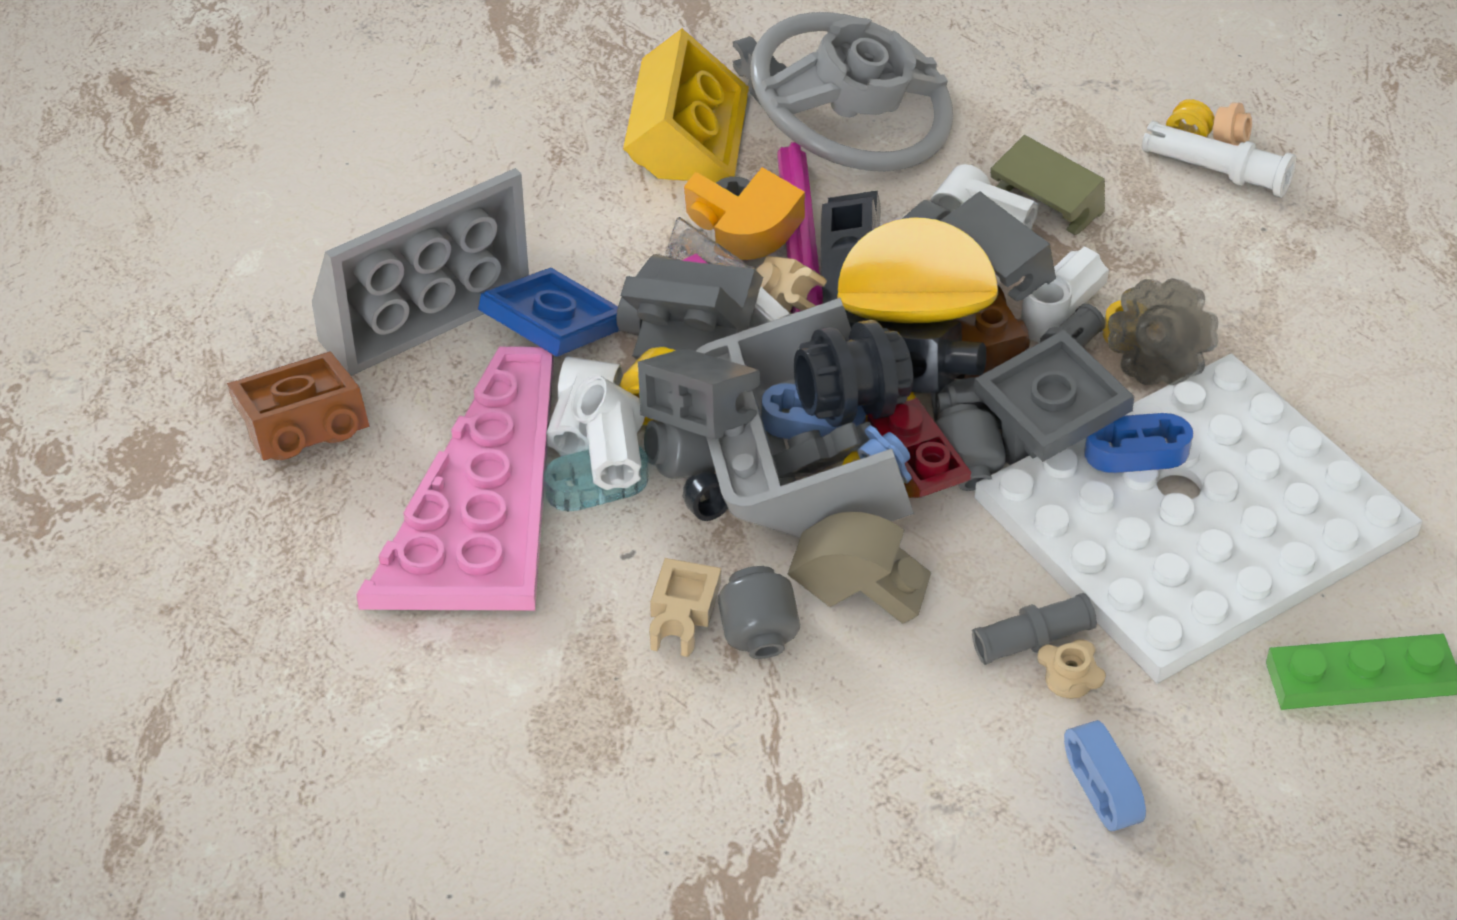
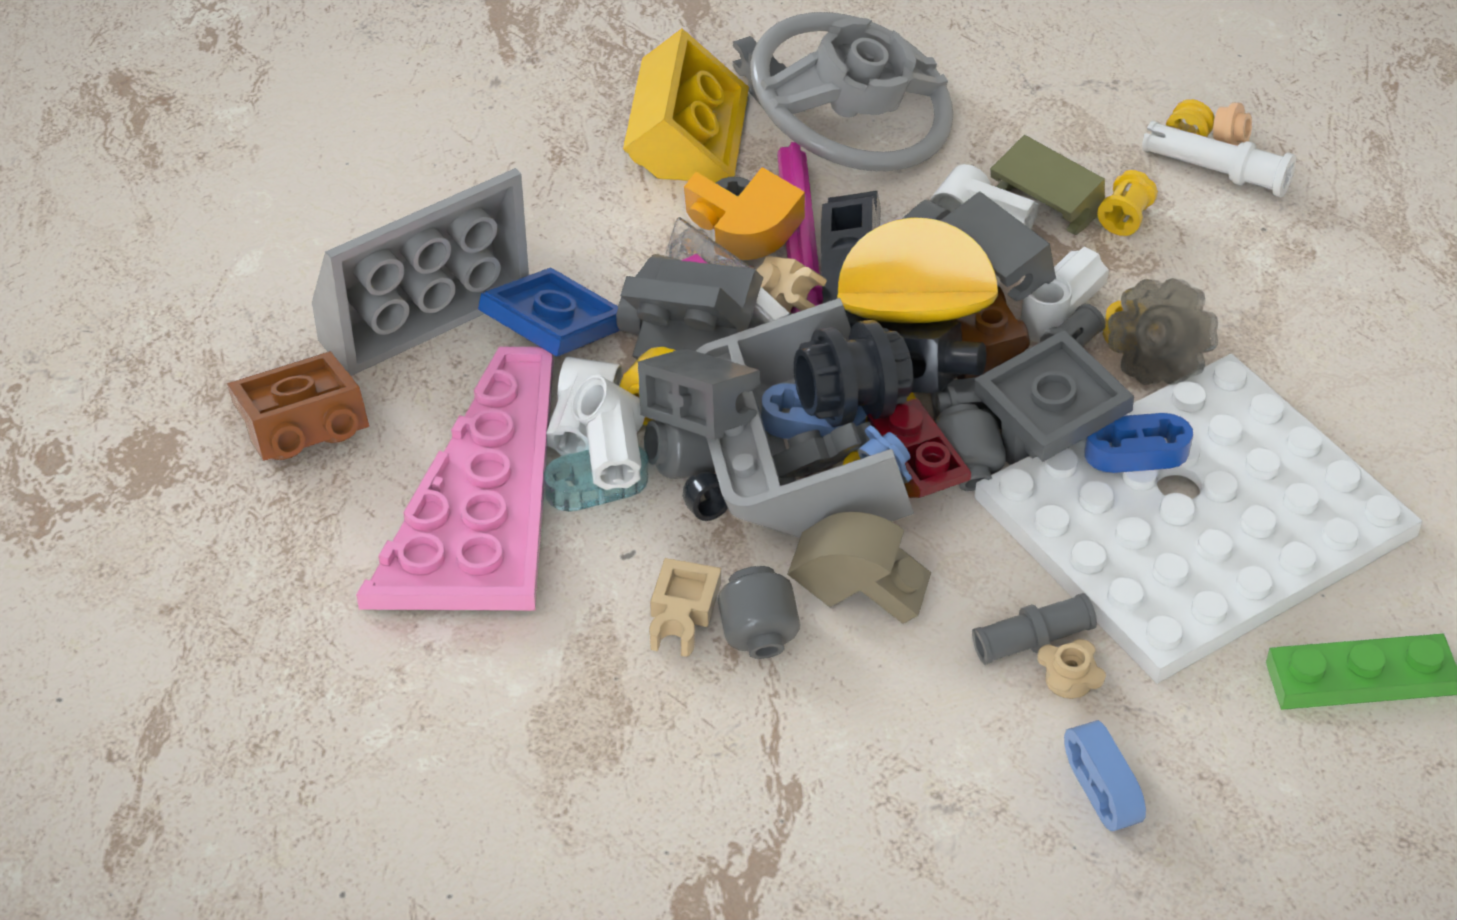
(1123, 203): none -> yellow bush

